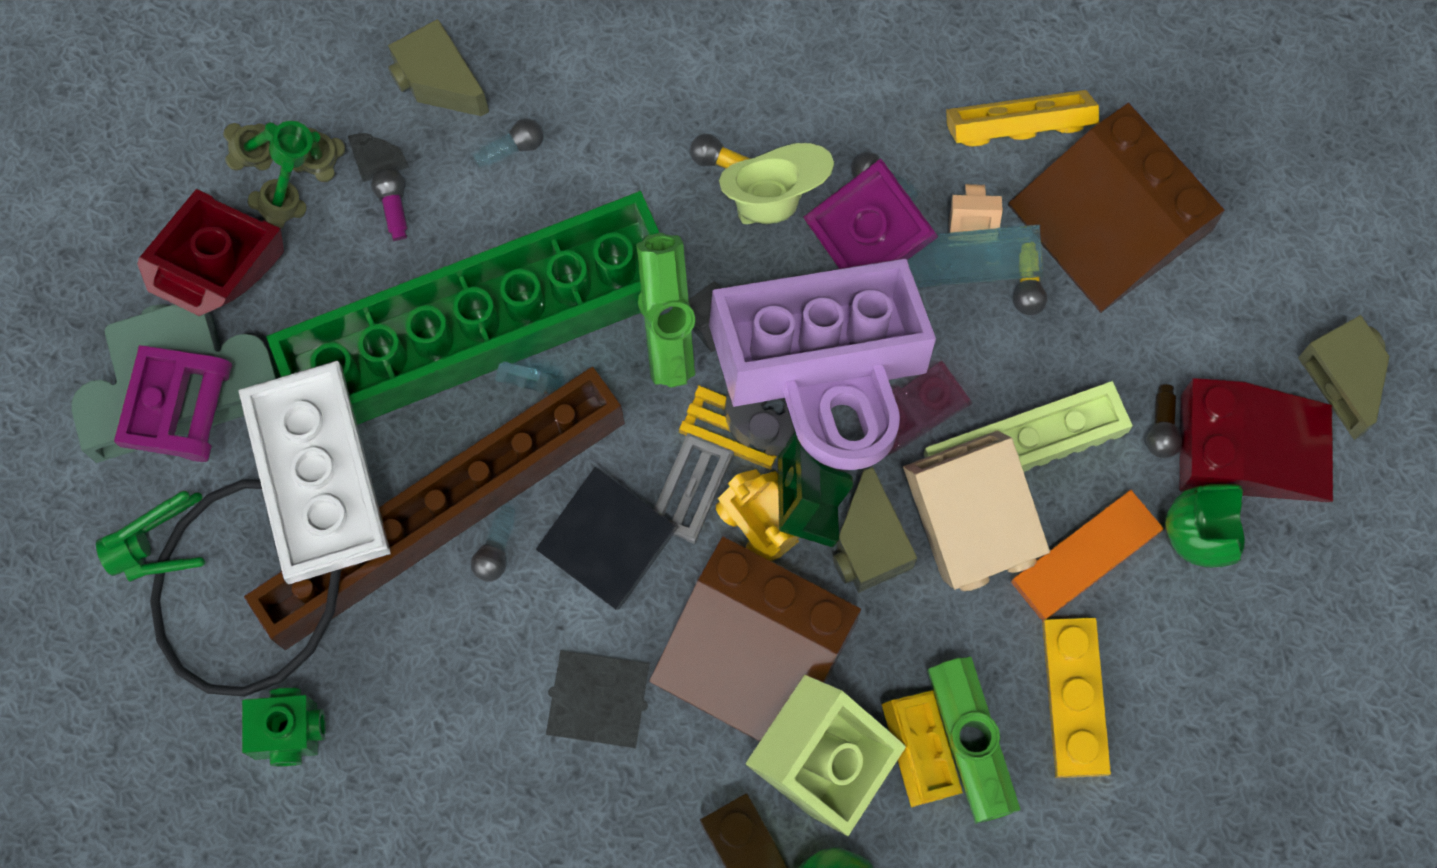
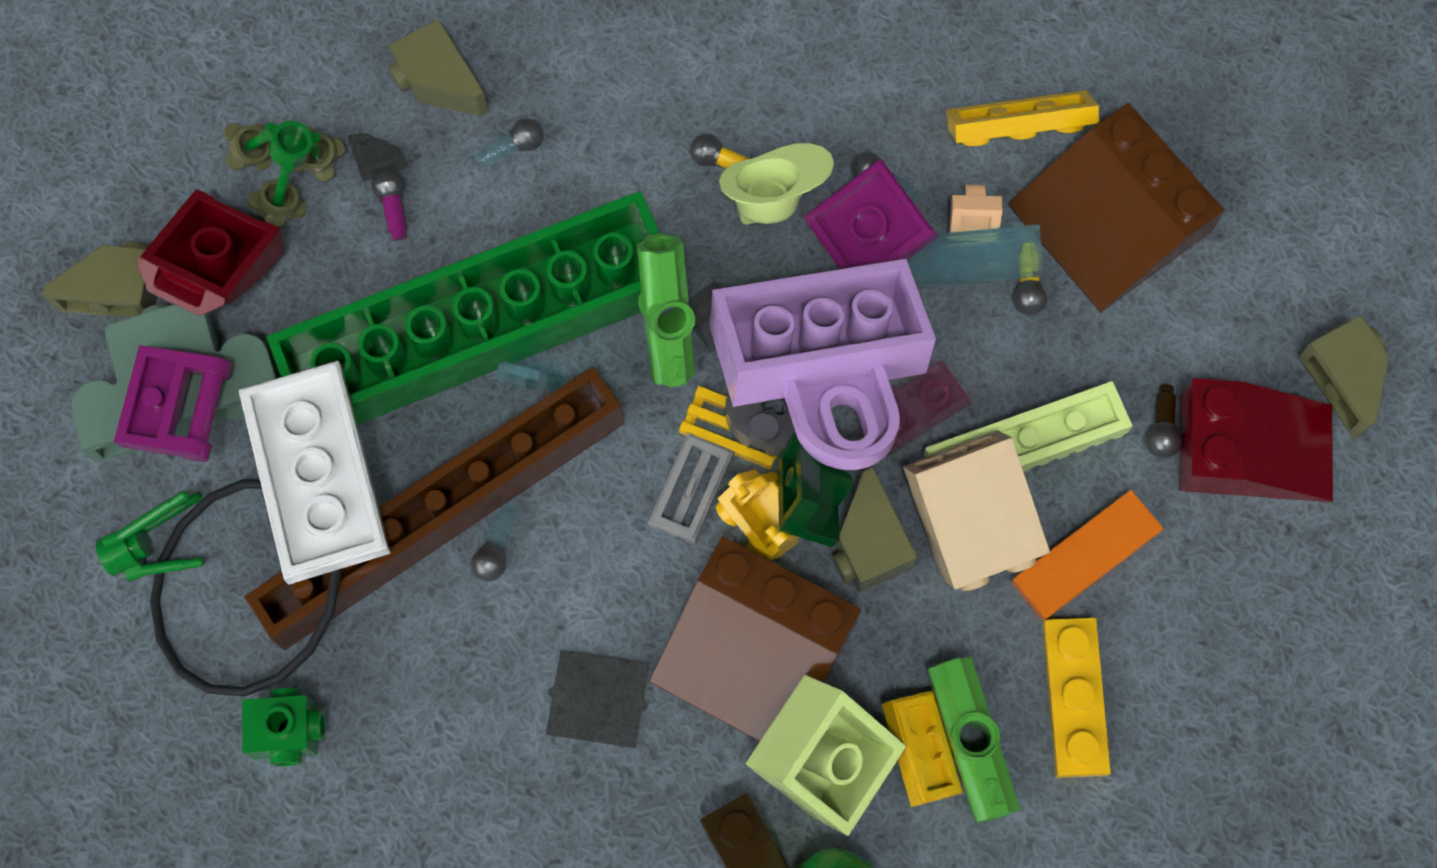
(103, 284): none -> olive slope
(607, 538): black tile -> none
(1207, 525): green hair -> none

